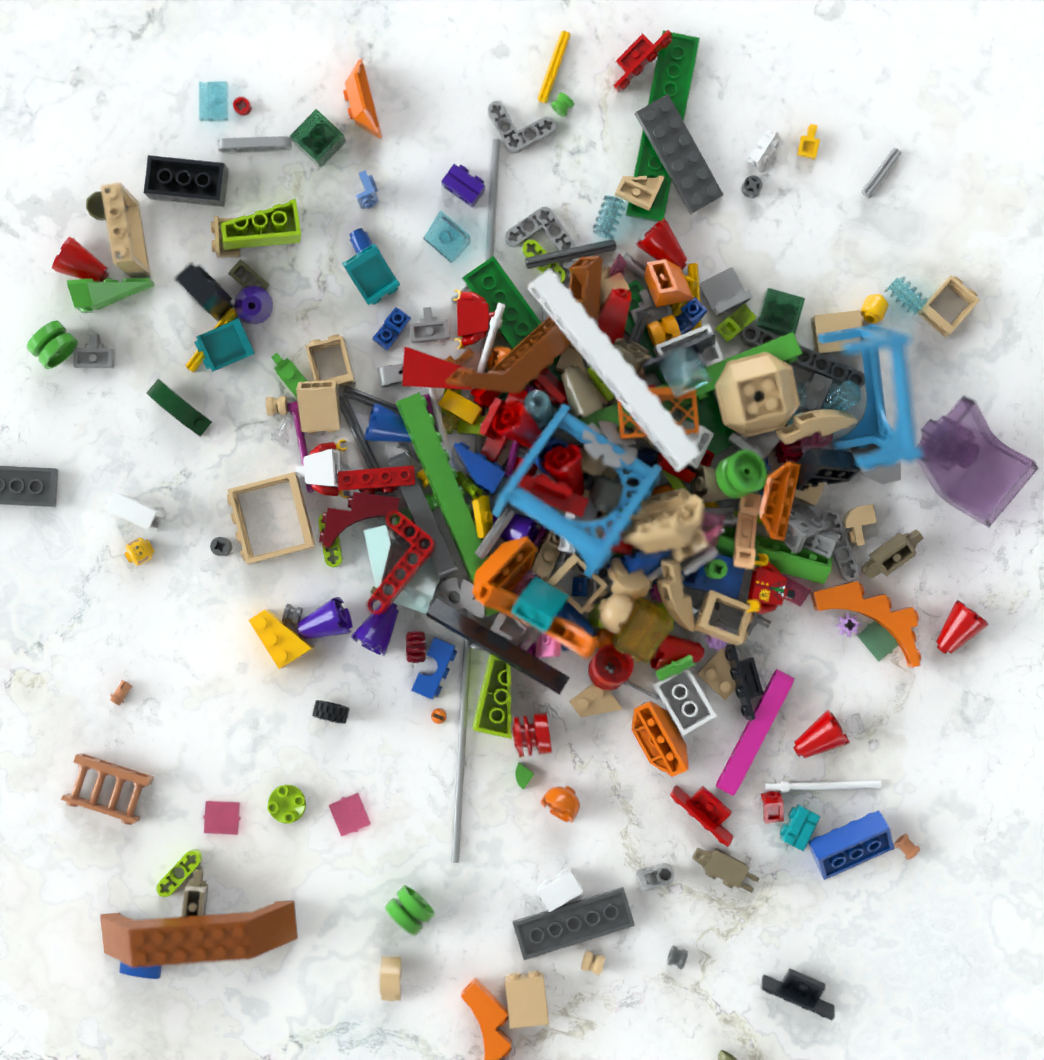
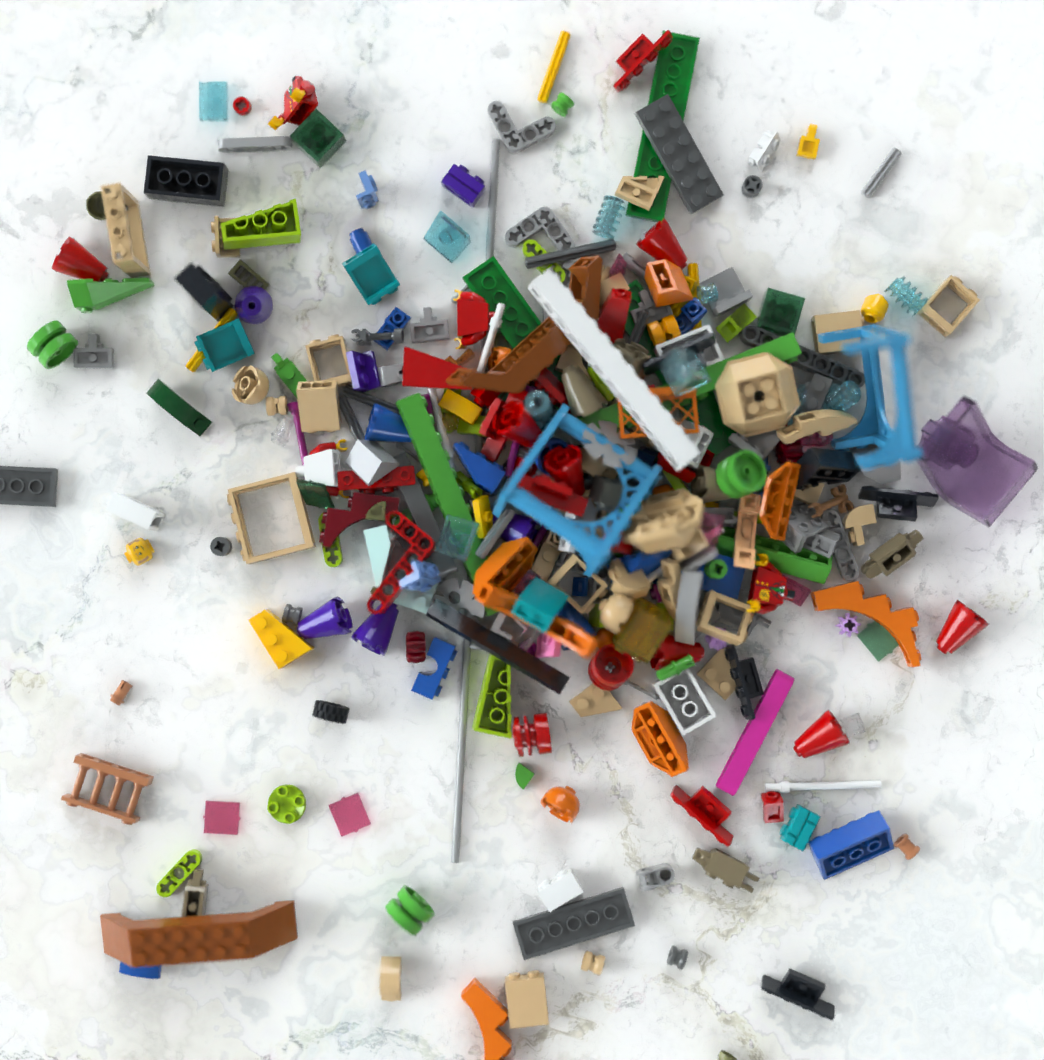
(250, 385): none -> tan cylinder
(299, 103): none -> red torso
(315, 494): none -> clear green piece
(361, 100): orange wedge -> none
(363, 370): none -> dark purple bracket
(366, 337): none -> dark grey bar
(370, 461): none -> slope
(377, 512): none -> olive tile
(423, 578): none -> medium blue bracket
(441, 712): orange hinge -> none
(457, 538): none -> clear light blue slope
(687, 606): none -> light grey slope
(707, 293): none -> clear light blue wheel
(840, 499): none -> medium nougat bar
(897, 503): none -> black bracket

